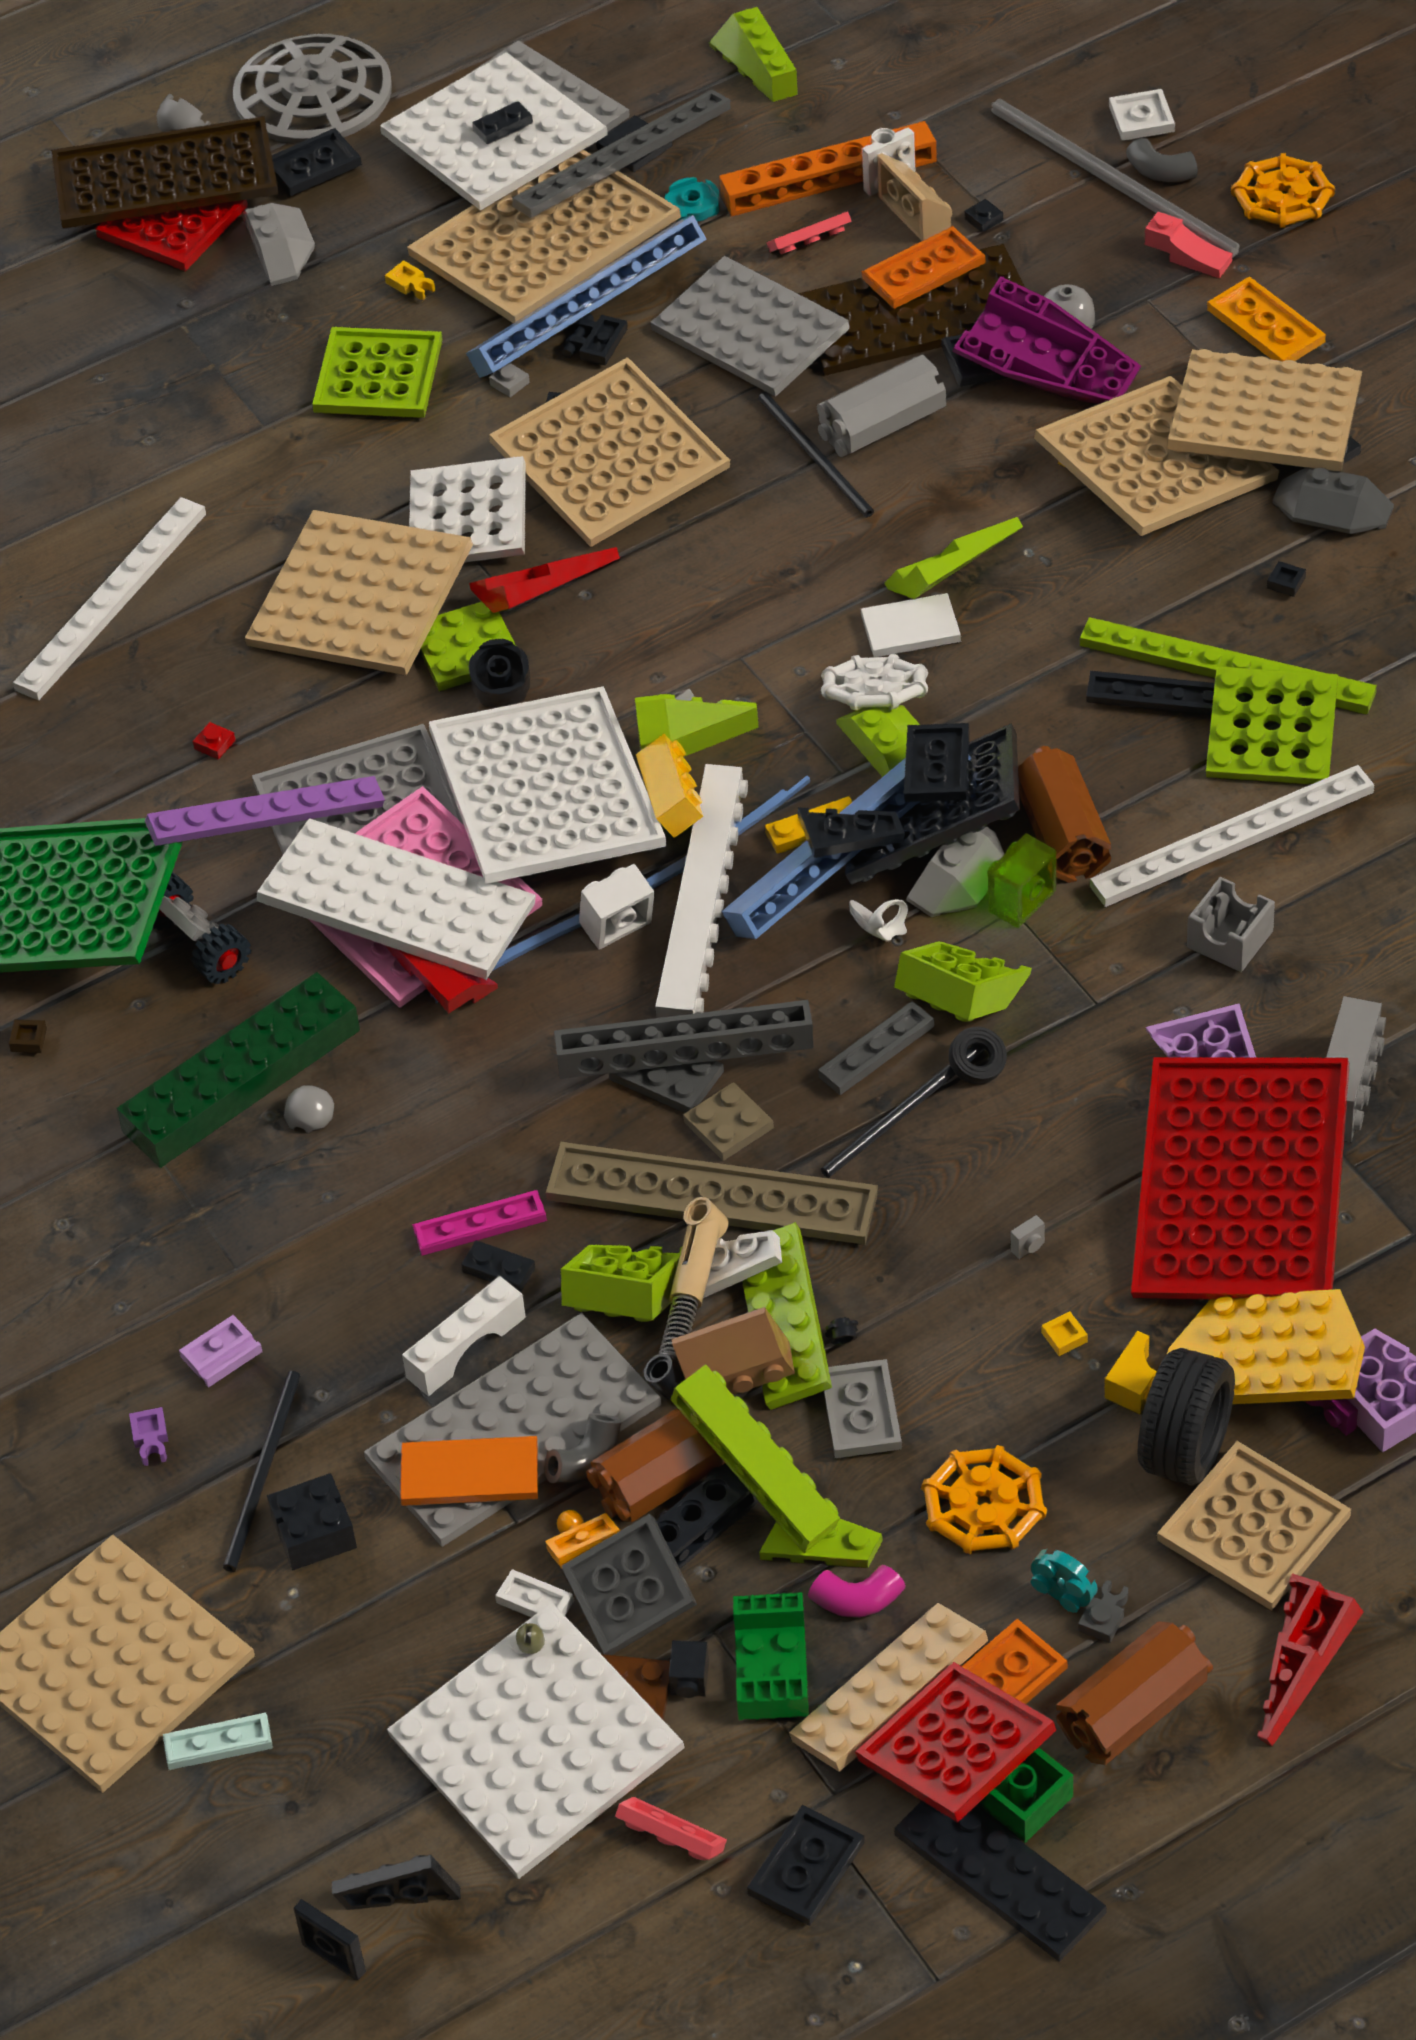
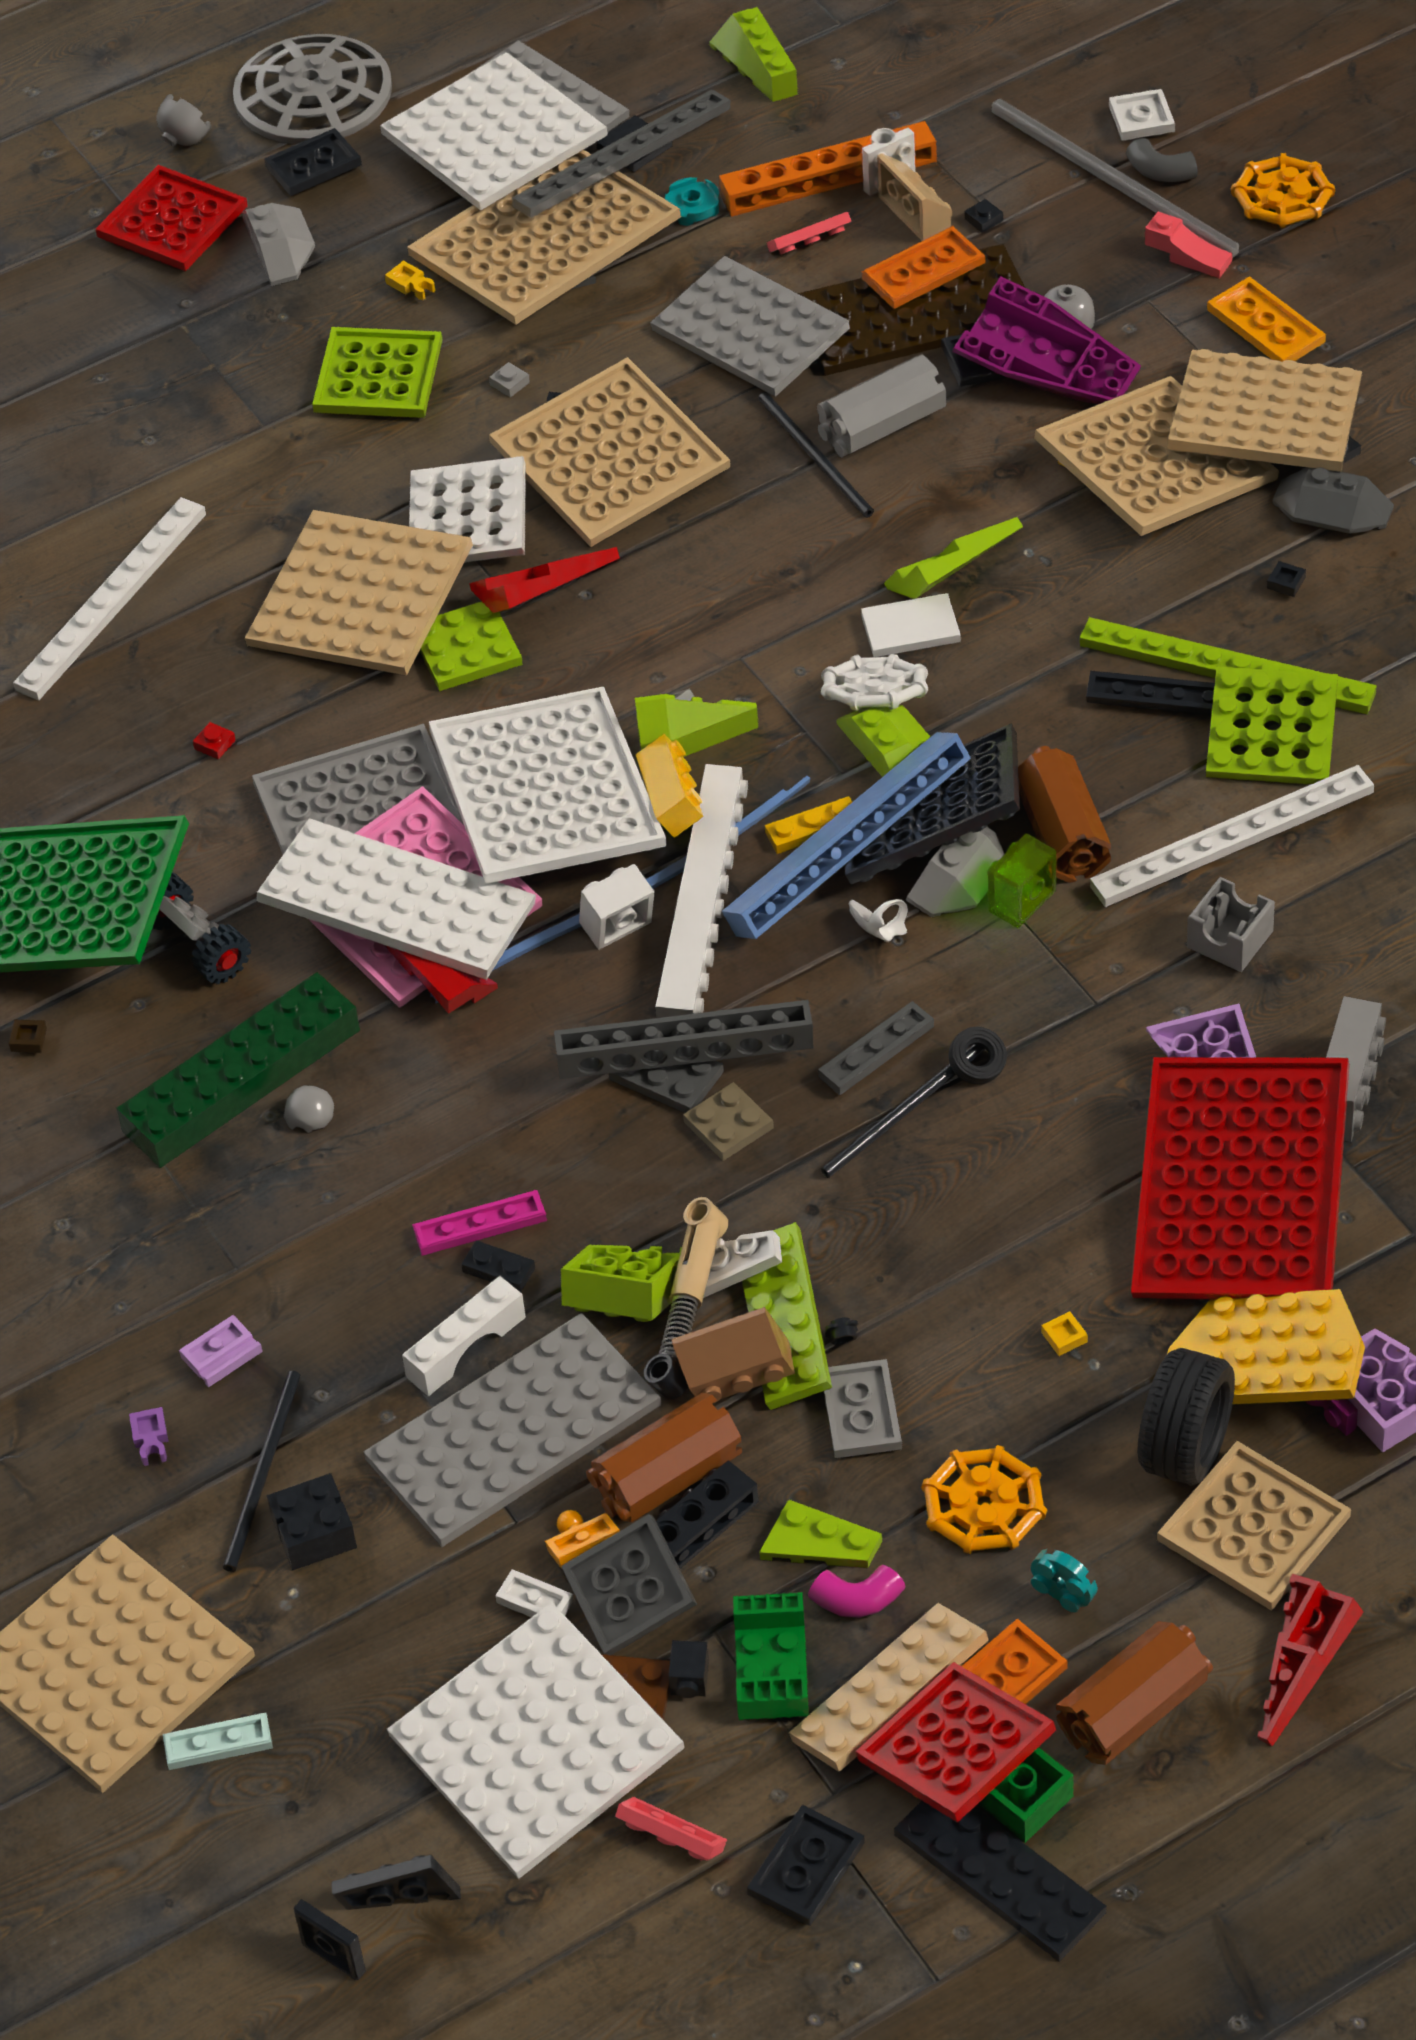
(164, 172): dark brown plate -> none
(264, 810): medium lavender plate -> none
(469, 1470): orange tile -> none
(500, 689): black brick -> none
(502, 122): black plate -> none
(537, 1638): olive hinge -> none
(572, 1464): dark grey cylinder -> none
(586, 296): medium blue brick -> none
(601, 341): black plate -> none
(743, 1194): dark tan plate -> none
(755, 1458): lime brick -> none
(841, 833): black wing -> none
(936, 762): black plate -> none
(958, 981): lime wedge -> none
(1028, 1237): light grey plate -> none
(1105, 1615): dark grey plate -> none
(1131, 1375): yellow arch -> none

